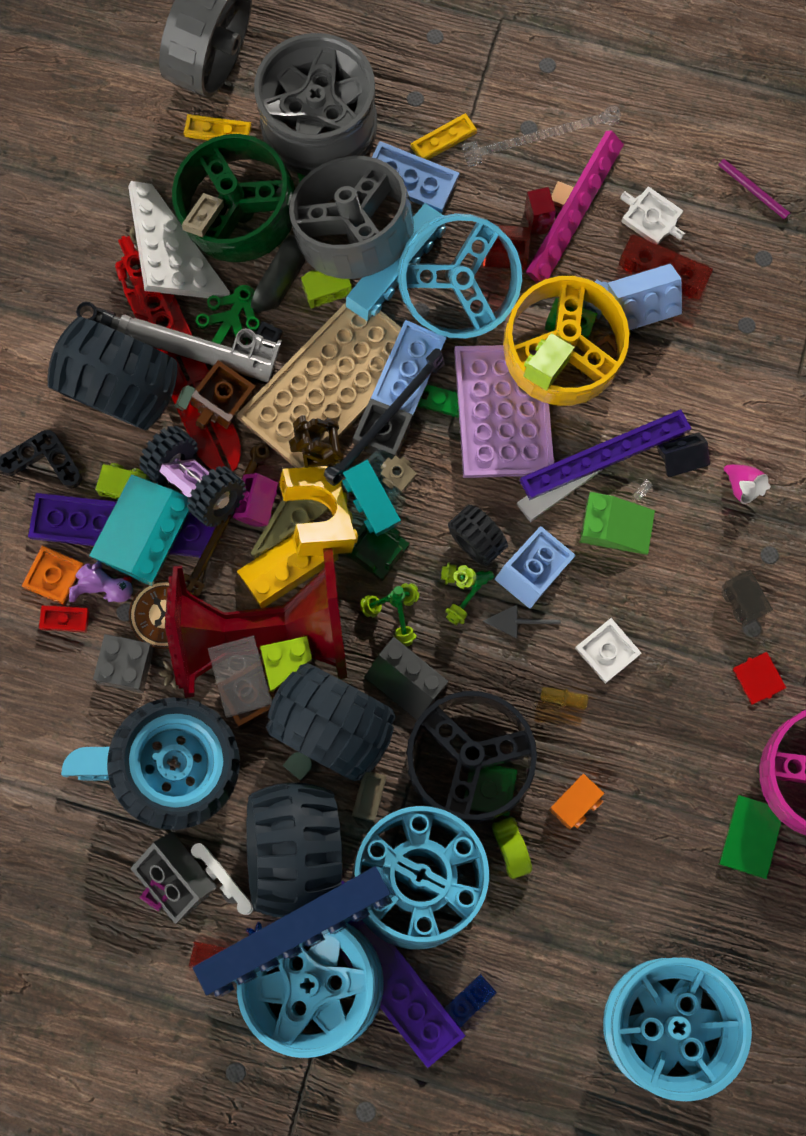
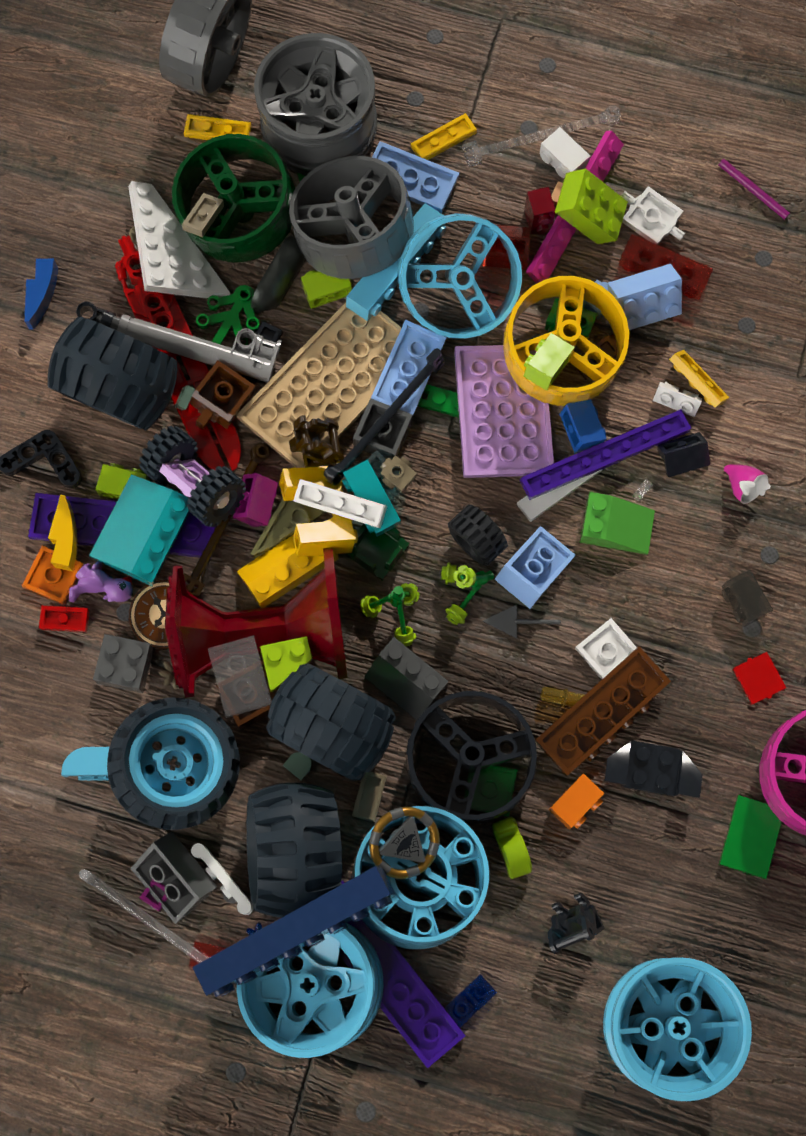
(40, 291): none -> blue slope
(64, 536): none -> yellow slope
(170, 936): none -> clear hinge
(340, 503): none -> white tile
(404, 842): none -> piece
(563, 153): none -> white brick
(573, 924): none -> black piece
(582, 425): none -> blue brick
(591, 206): none -> lime brick
(603, 711): none -> reddish brown plate
(654, 770): none -> black piece
(670, 397): none -> white hinge
(698, 379): none -> yellow plate

